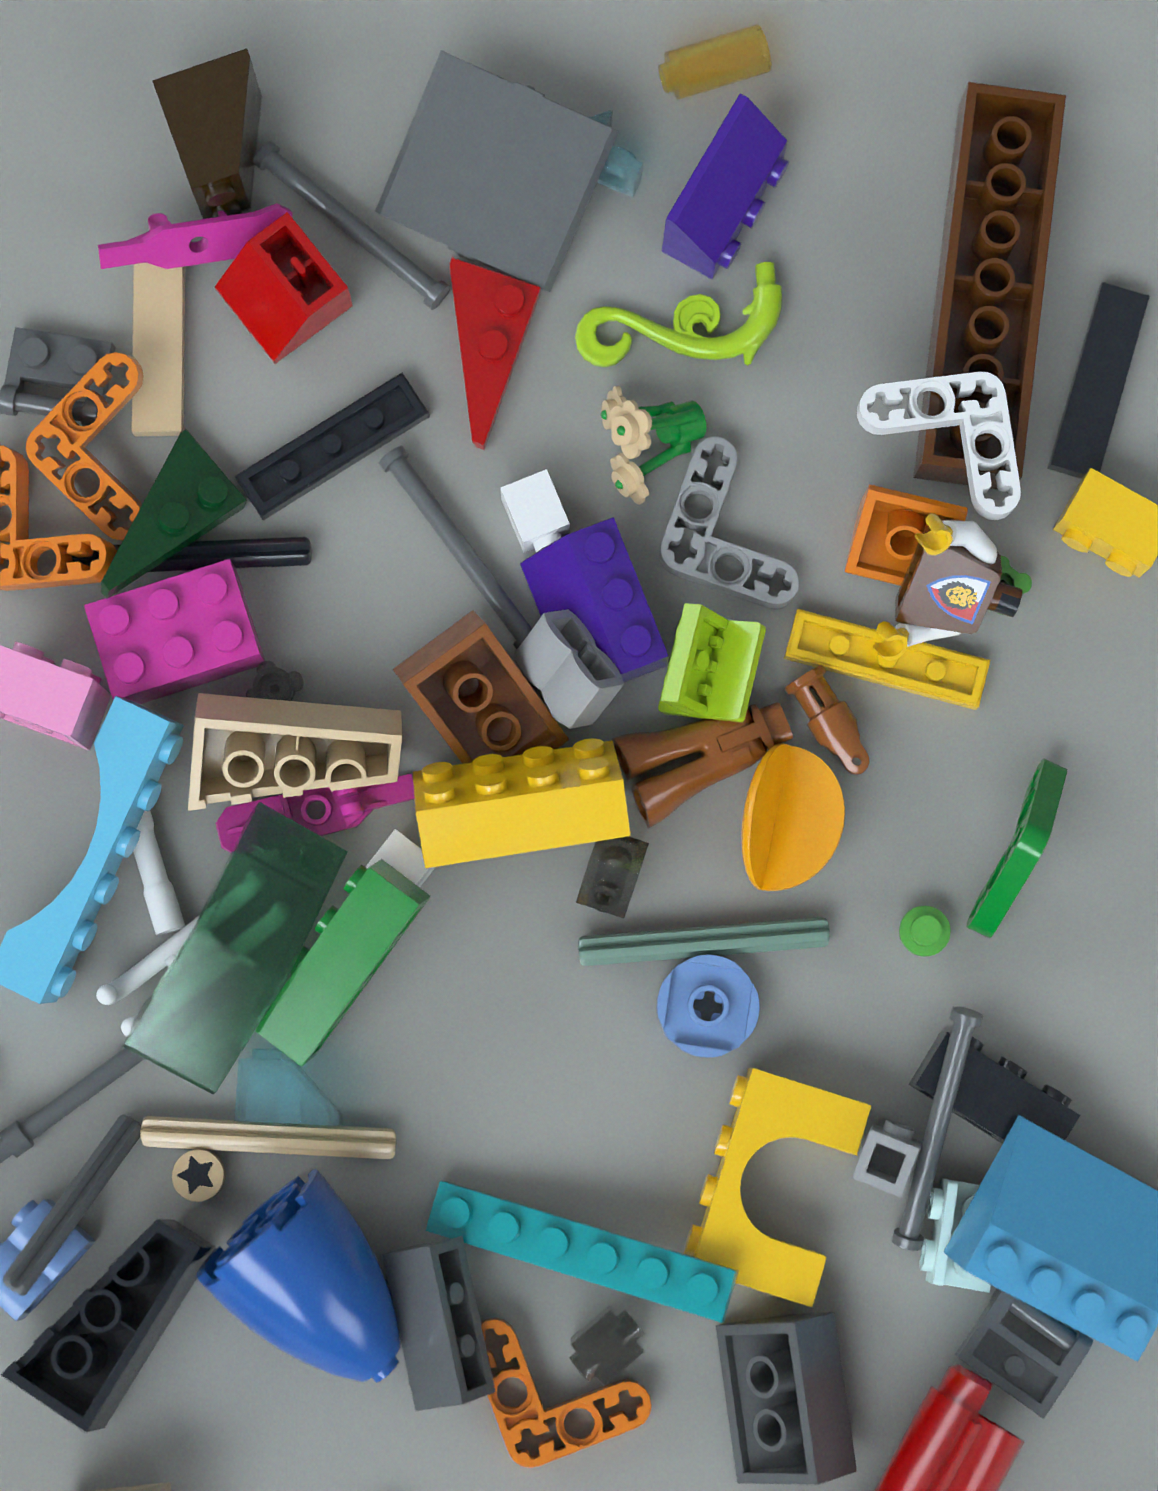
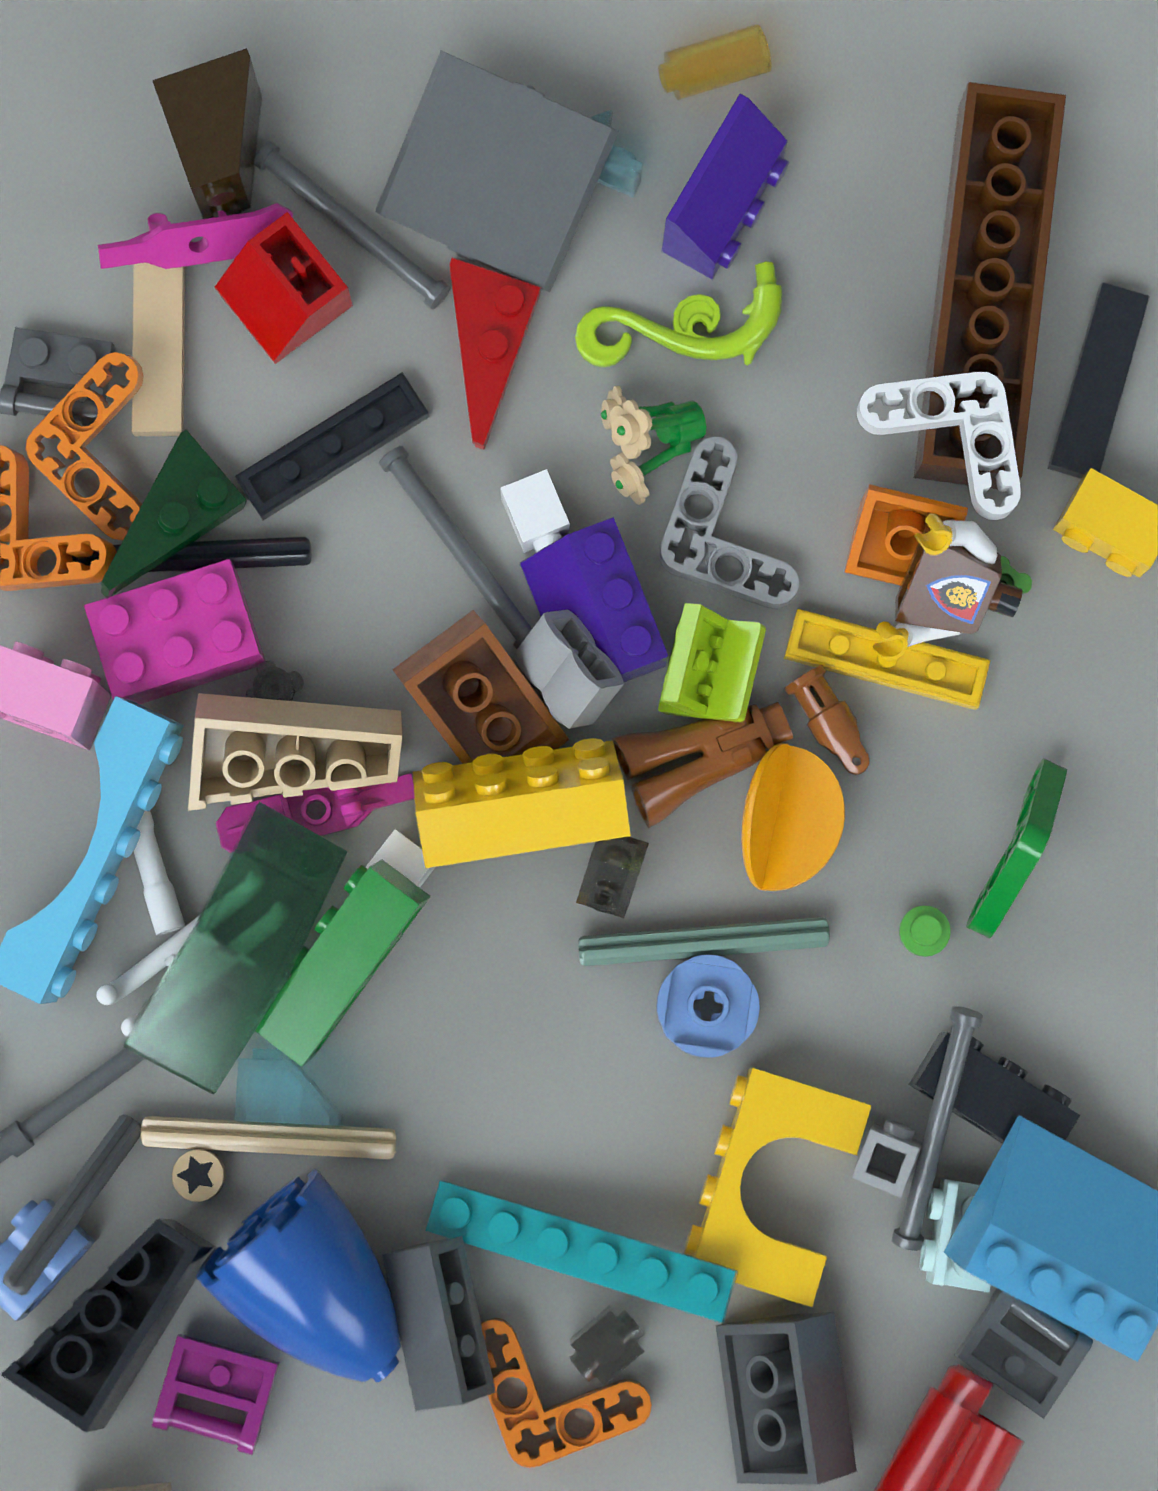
(219, 1377): none -> magenta plate

